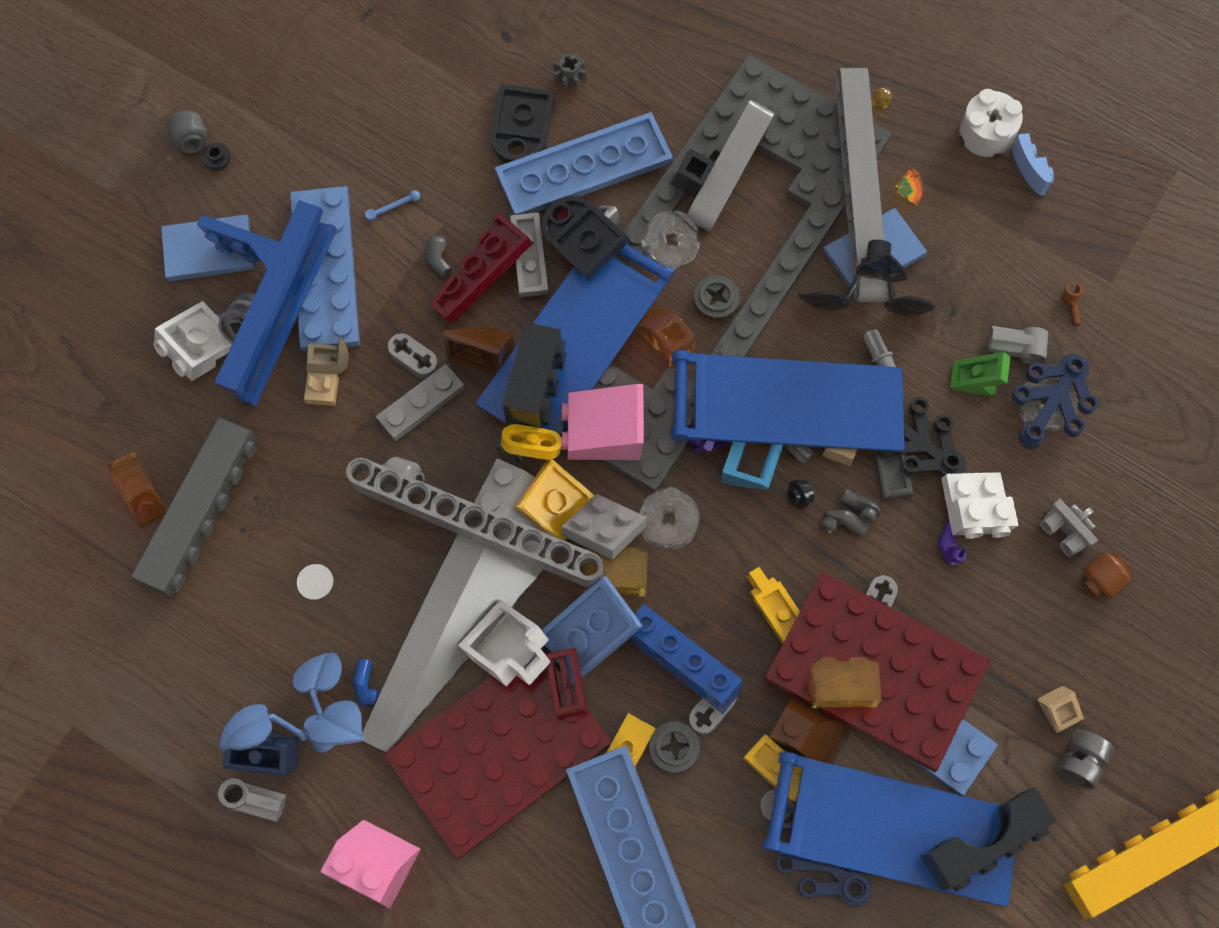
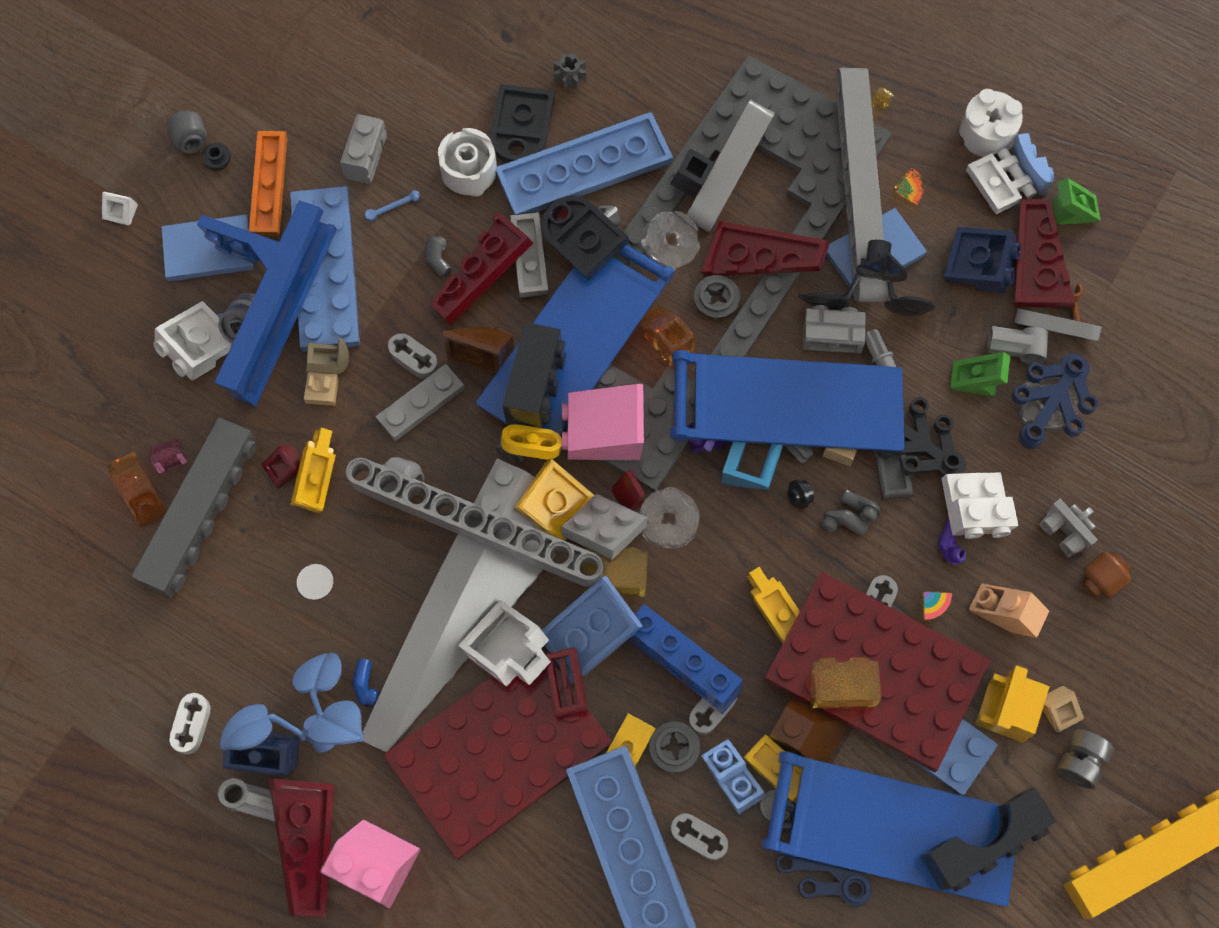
(118, 208): none -> white slope
(167, 455): none -> clear pink slope
(197, 725): none -> white beam
(268, 183): none -> orange plate
(282, 464): none -> dark red slope
(304, 838): none -> dark red wing
(314, 472): none -> yellow hinge
(363, 149): none -> light grey brick
(467, 162): none -> white brick
(629, 491): none -> dark red slope
(695, 844): none -> light grey beam
(733, 776): none -> light blue slope
(755, 250): none -> dark red wing
(834, 330): none -> light grey brick
(934, 604): none -> tile
(983, 258): none -> dark blue plate
(995, 184): none -> white plate
(1010, 609): none -> light nougat slope
(1012, 705): none -> yellow plate
(1041, 266): none -> dark red wing
(1058, 324): none -> light grey beam
(1074, 204): none -> bright green slope

